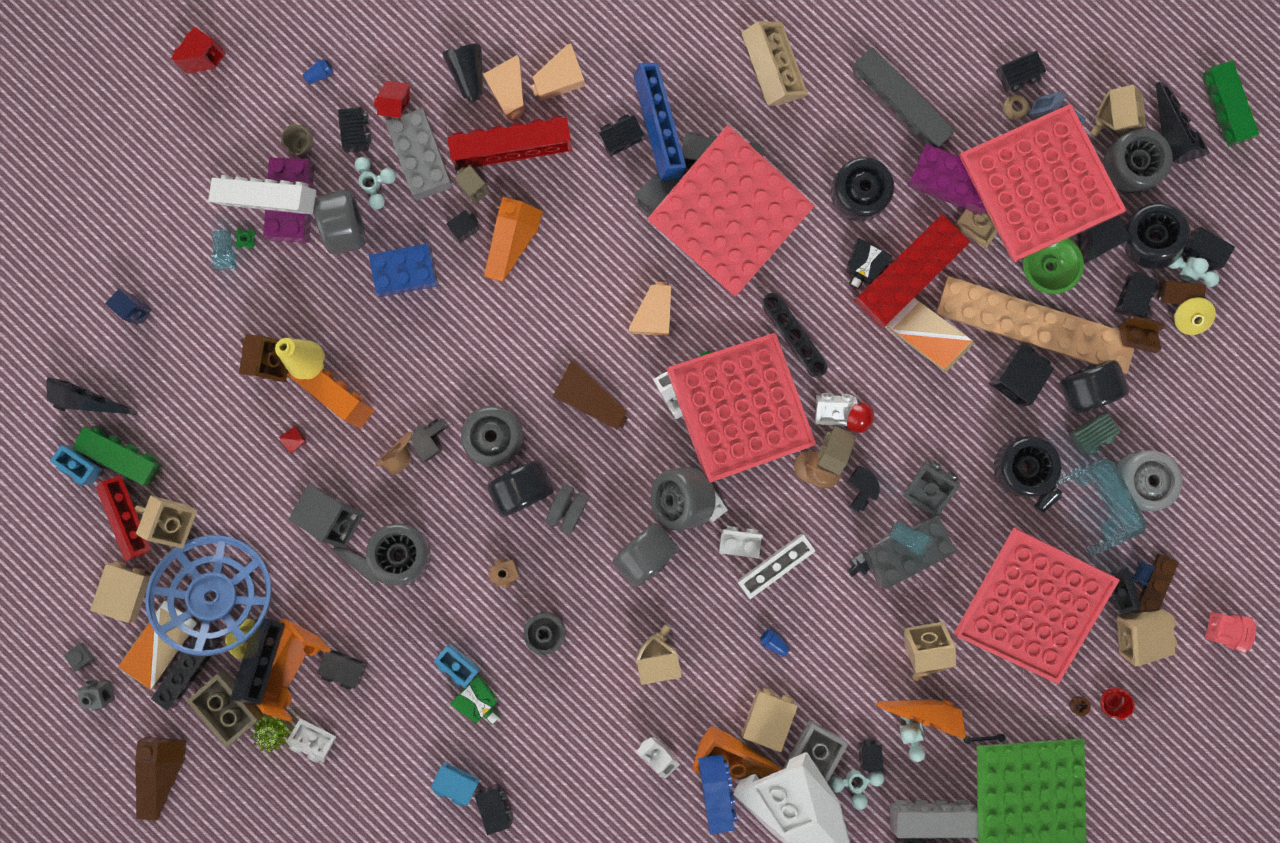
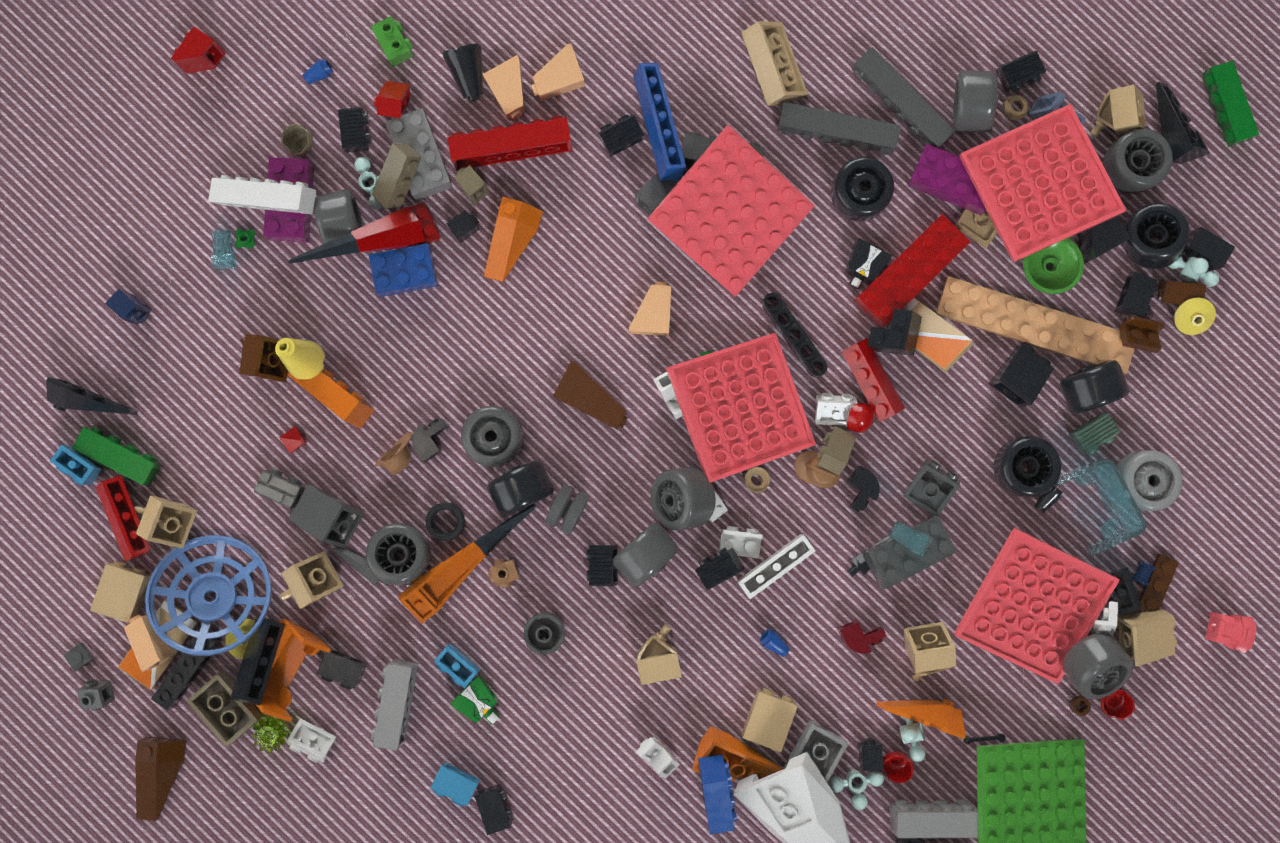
(146, 644): none -> light nougat slope
(279, 489): none -> dark grey brick
(311, 580): none -> tan piece
(391, 40): none -> bright green brick
(395, 704): none -> light grey brick
(396, 175): none -> dark tan brick
(397, 230): none -> red plate
(430, 521): none -> black tyre
(439, 583): none -> orange plate
(601, 567): none -> black brick
(719, 568): none -> black brick
(764, 477): none -> tan piece
(838, 128): none -> dark grey brick
(858, 641): none -> dark red brick
(873, 380): none -> red brick
(898, 767): none -> red hair
(900, 337): none -> black brick
(975, 101): none -> dark grey wheel
(1097, 666): none -> dark grey wheel
(1108, 620): none -> white bracket

